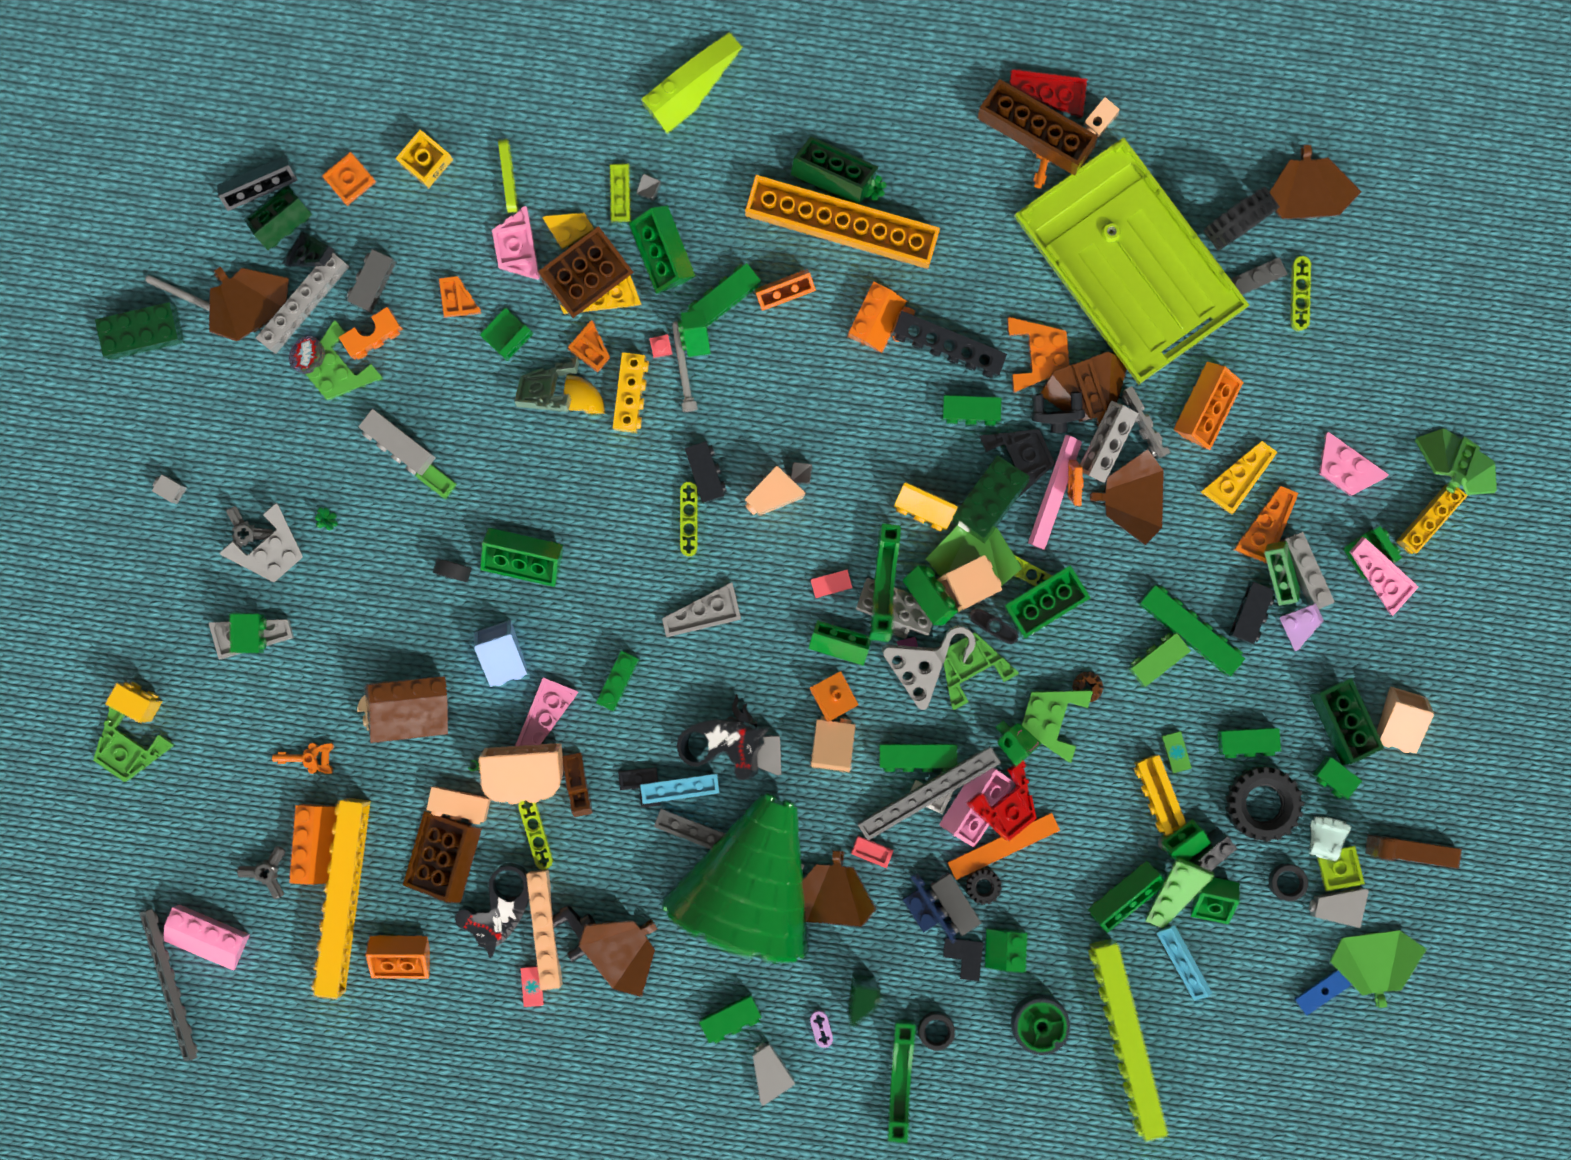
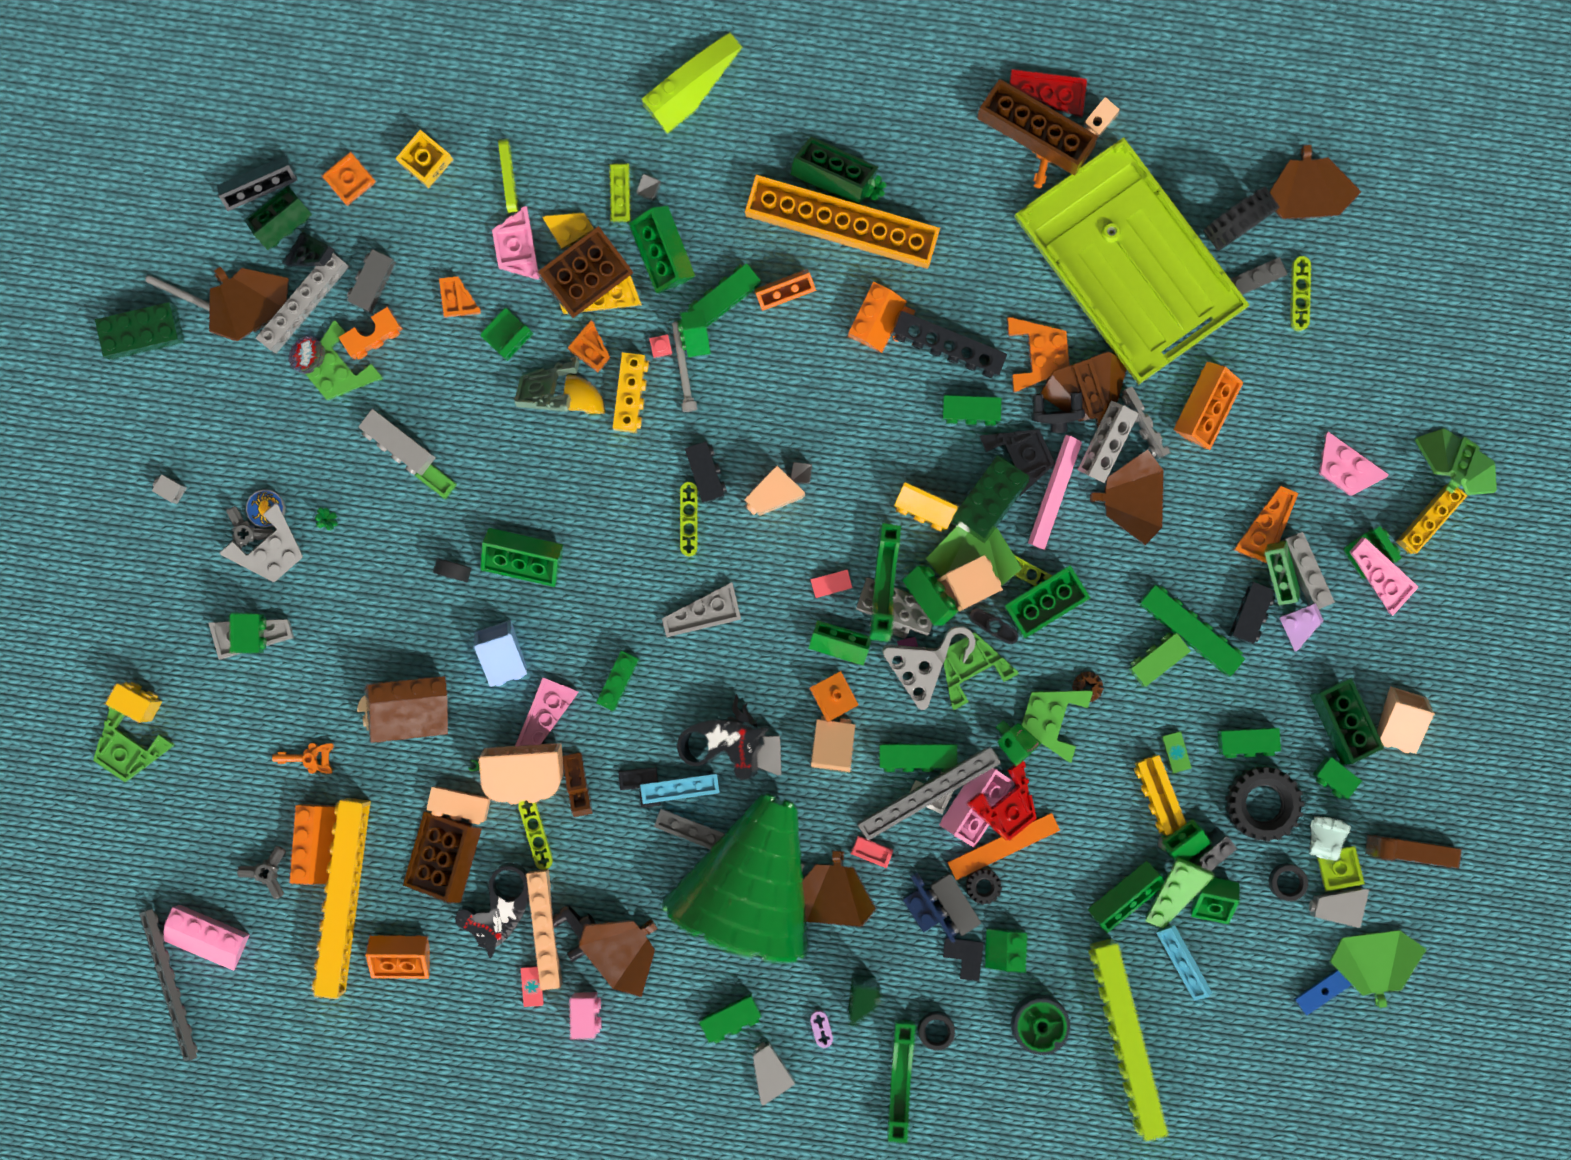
(261, 502): none -> tile
(584, 1015): none -> bright pink brick
(1075, 482): orange plate -> none
(1237, 481): yellow wing -> none

